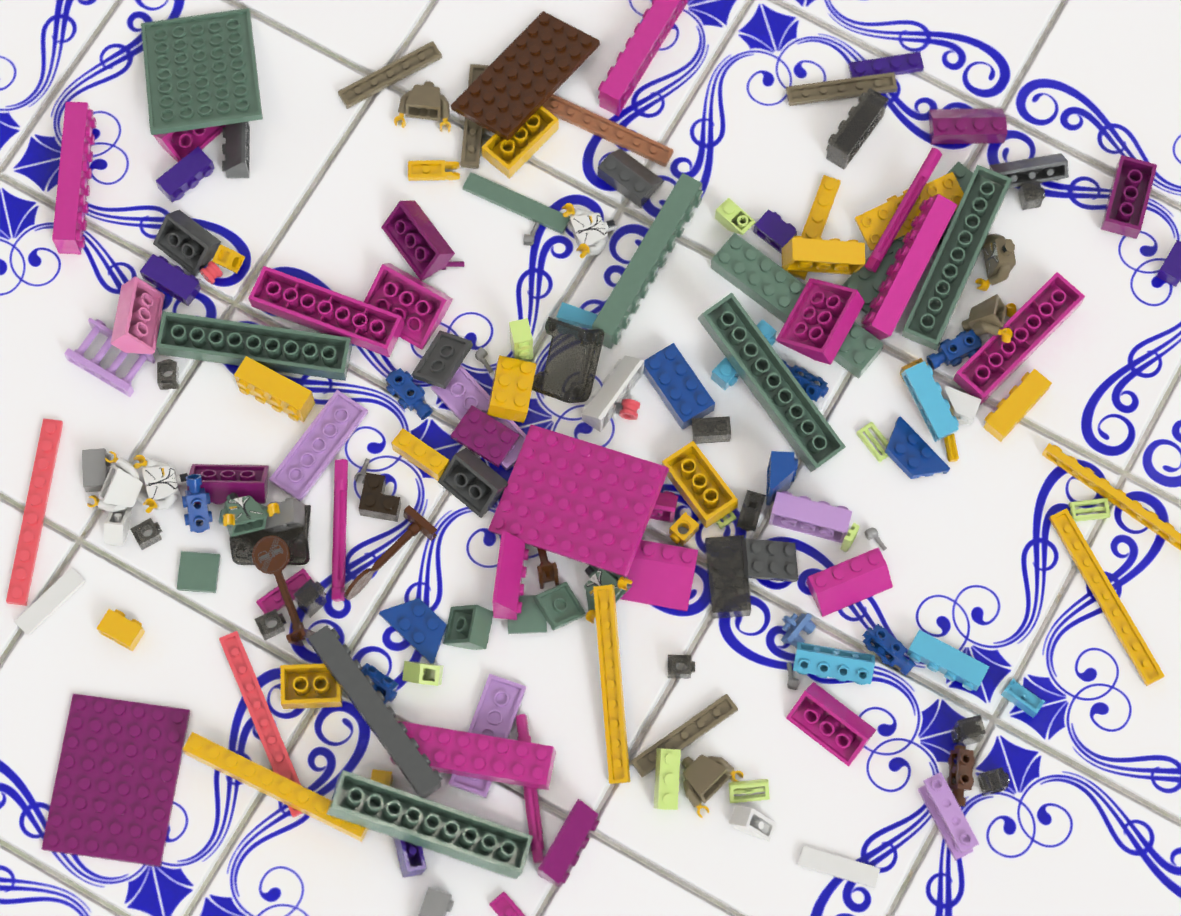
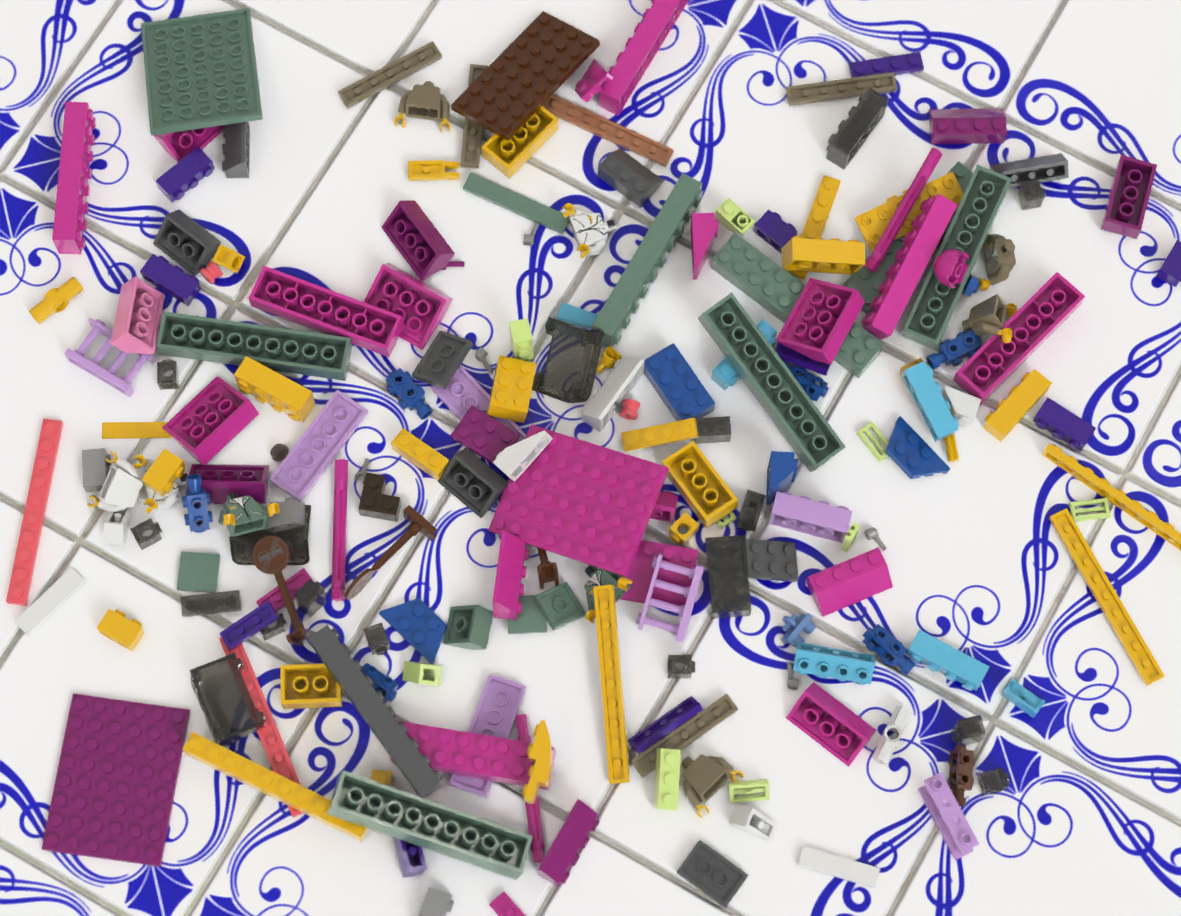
(56, 300): none -> yellow piece
(132, 430): none -> yellow sticker
(164, 473): none -> yellow brick
(211, 420): none -> dark pink slope
(211, 603): none -> clear smoke plate
(225, 700): none -> clear smoke windscreen
(249, 625): none -> dark purple plate
(279, 452): none -> clear smoke plate
(377, 639): none -> clear smoke brick
(519, 456): none -> white slope
(541, 754): none -> yellow slope
(592, 80): none -> dark pink wing
(608, 359): none -> yellow piece
(659, 434): none -> yellow plate
(665, 725): none -> dark purple plate
(684, 610): none -> lavender fence
(702, 232): none -> dark pink slope
(712, 873): none -> dark grey plate
(801, 360): none -> dark purple plate
(896, 724): none -> white piece
(950, 267): none -> dark pink cylinder
(971, 286): none -> blue plate
(1064, 424): none -> dark purple brick

